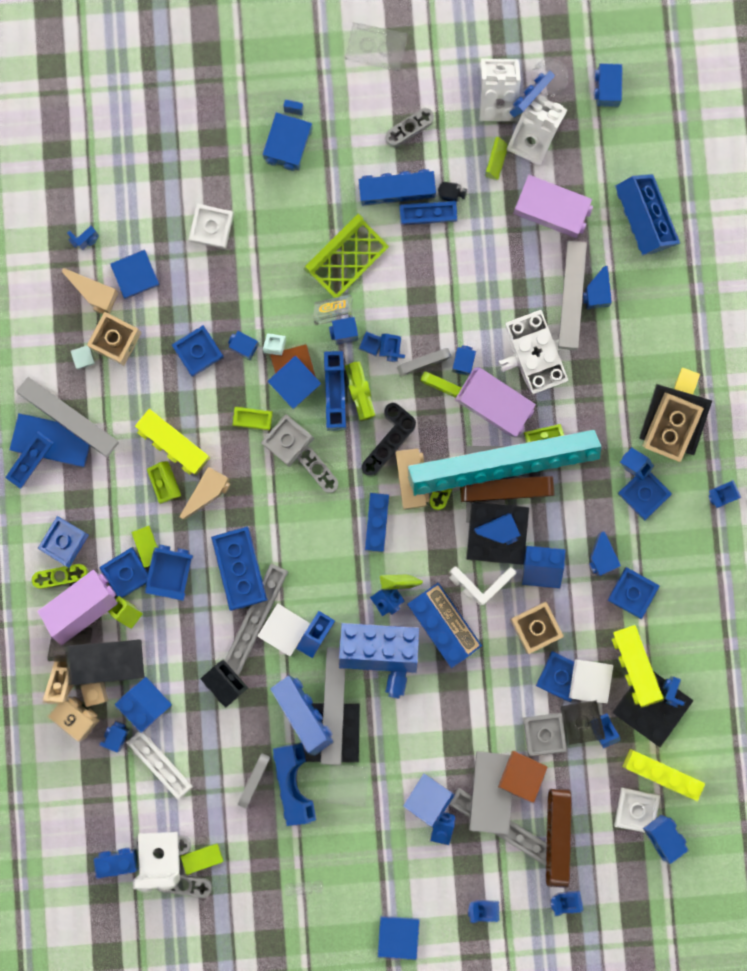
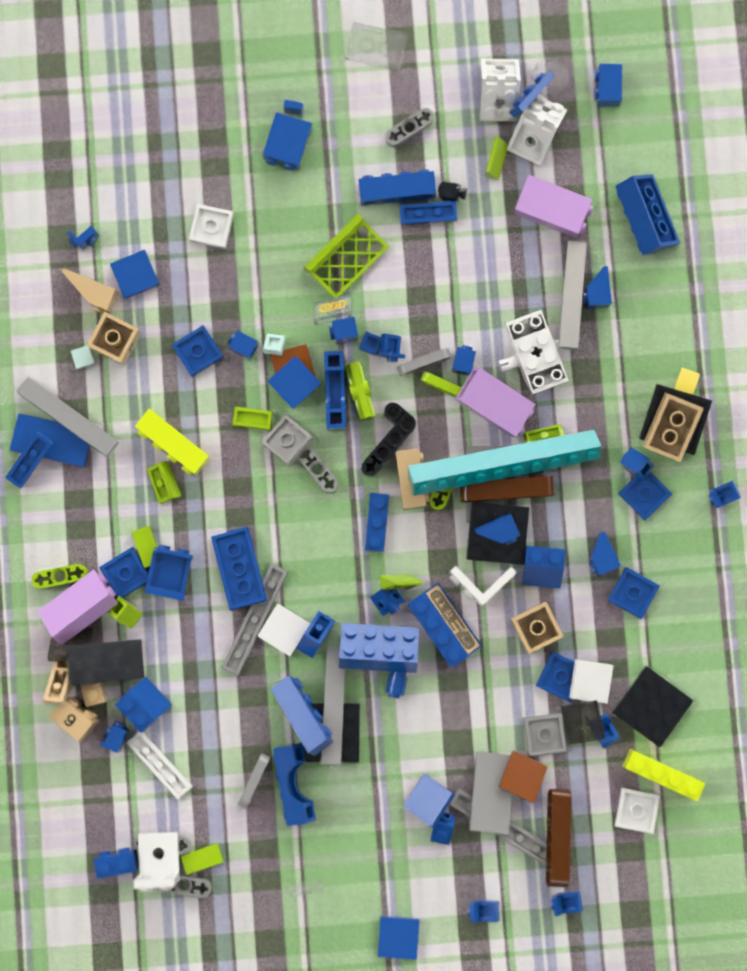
(63, 541): tile -> none
(209, 489): tan slope -> none
(224, 683): black brick -> none
(638, 666): neon yellow brick -> none
(666, 839): blue brick -> none
(670, 687): blue bracket -> none

